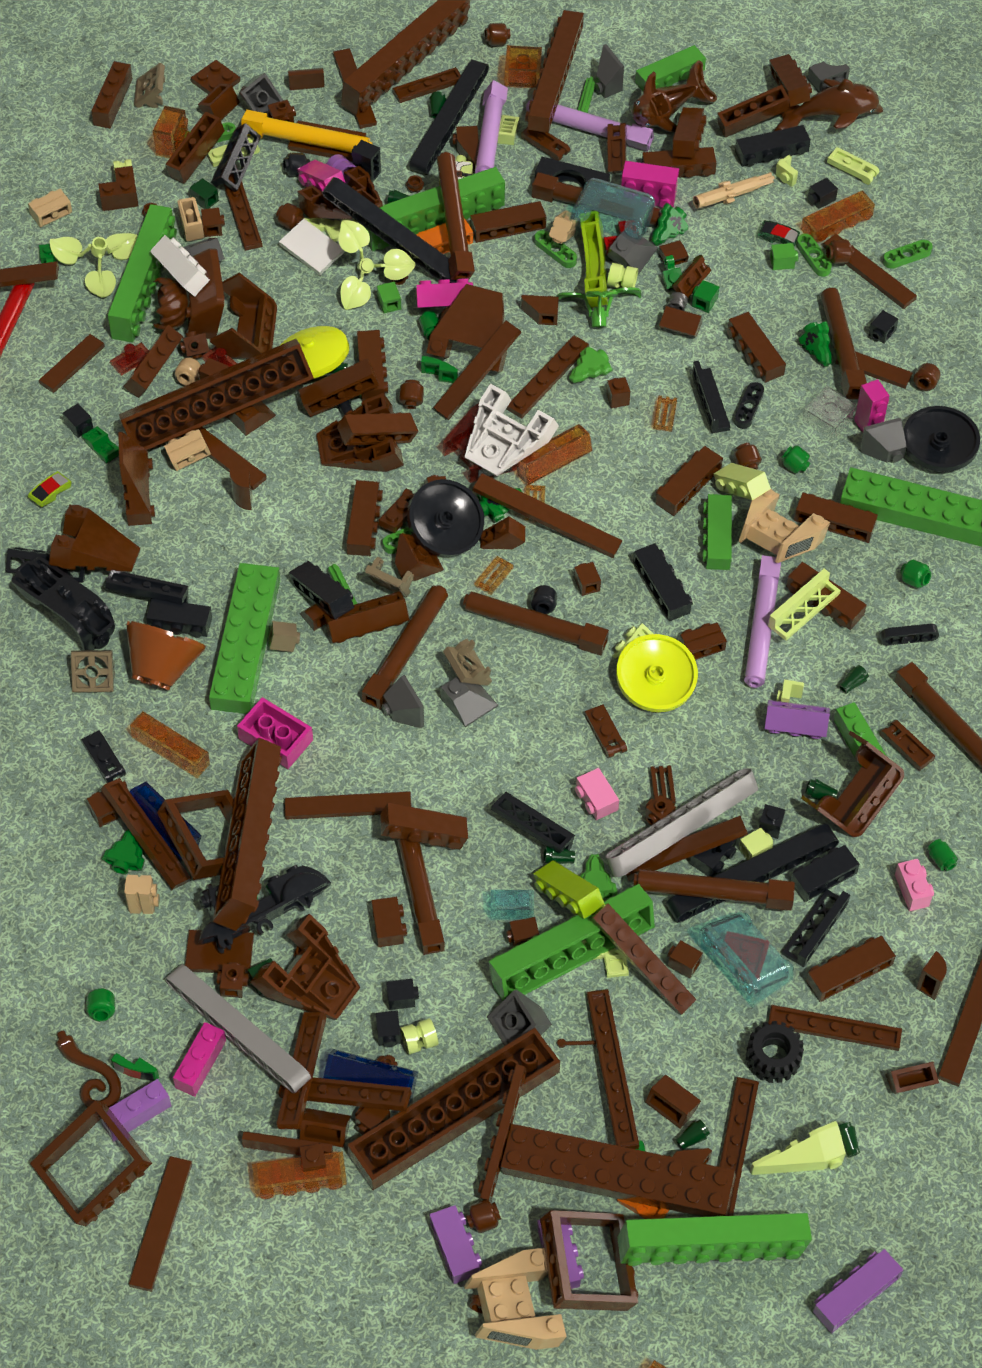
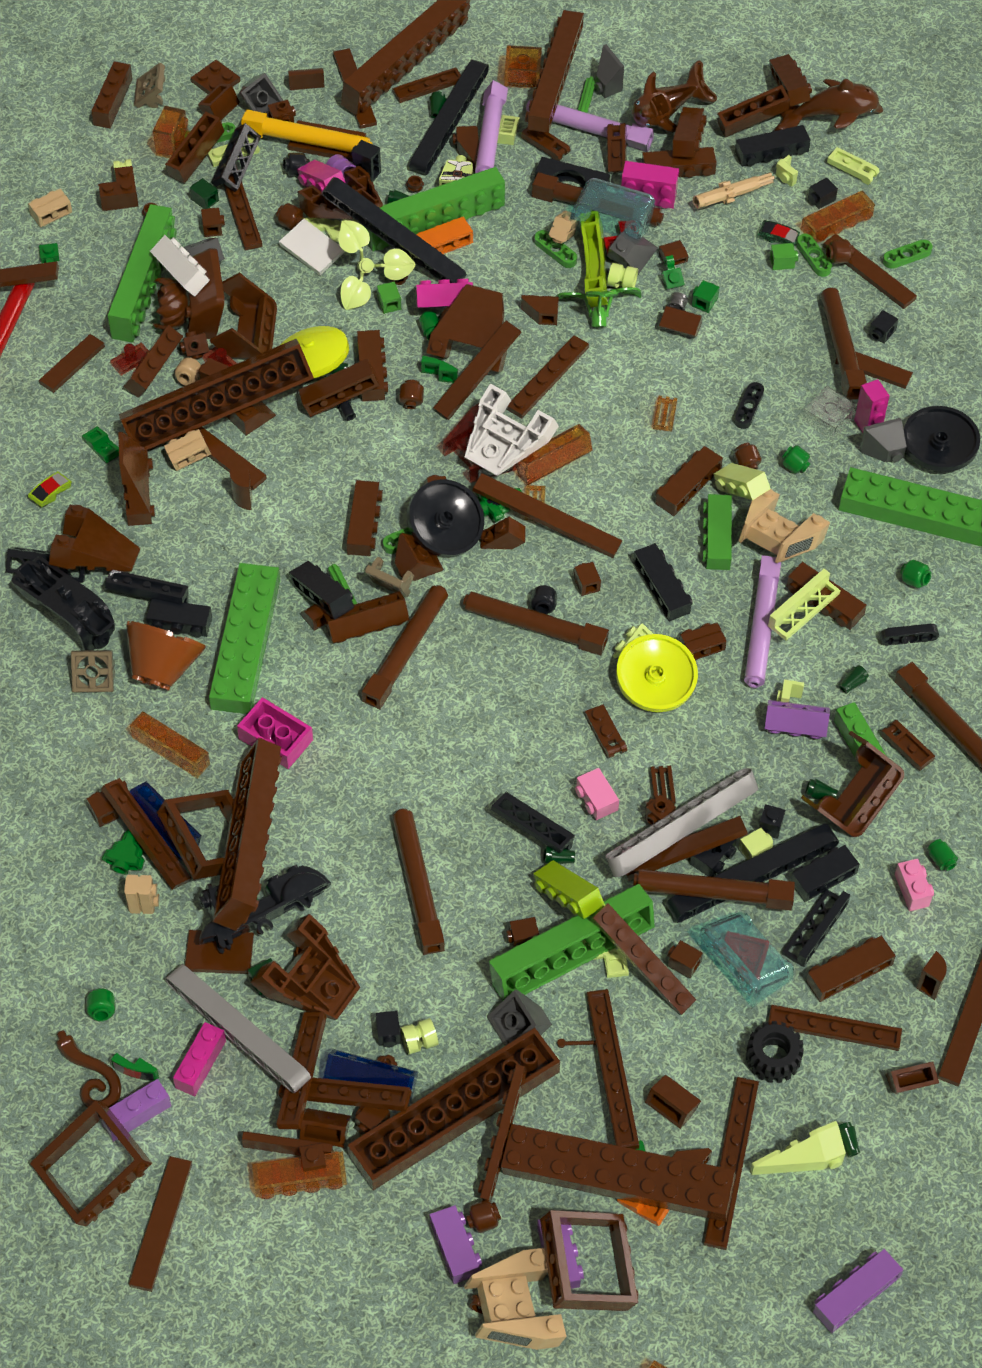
(77, 420): black brick -> none
(99, 283): yellowish green plant -> none
(103, 756): black plate -> none
(190, 219): tan brick -> none
(232, 980): reddish brown brick -> none
(283, 636): dark tan brick -> none
(343, 805): reddish brown tile -> none
(372, 457): reddish brown wedge -> none
(376, 428): reddish brown brick -> none
(387, 921): reddish brown brick -> none
(397, 513): reddish brown plate -> none
(401, 994): black brick -> none
(403, 704): dark grey slope -> none
(424, 826): reddish brown brick -> none
(461, 260): reddish brown brick -> none
(467, 700): dark grey slope -> none
(477, 673): dark tan piece -> none
(485, 587): clear orange tile -> none
(496, 34): reddish brown head -> none
(508, 221): reddish brown brick -> none
(512, 904): clear light blue brick -> none
(590, 364): bright green rock -> none
(598, 877): bright green rock -> none
(618, 392): reddish brown brick -> none
(669, 224): green rock -> none
(670, 69): bright green brick -> none
(692, 276): reddish brown plate -> none
(693, 1134): dark green cone -> none
(710, 399): black fence -> none
(714, 1238): bright green brick -> none
(756, 347): reddish brown brick -> none
(817, 341): green rock -> none
(822, 71): dark grey arch -> none
(843, 518): reddish brown brick -> none
(927, 376): reddish brown head -> none

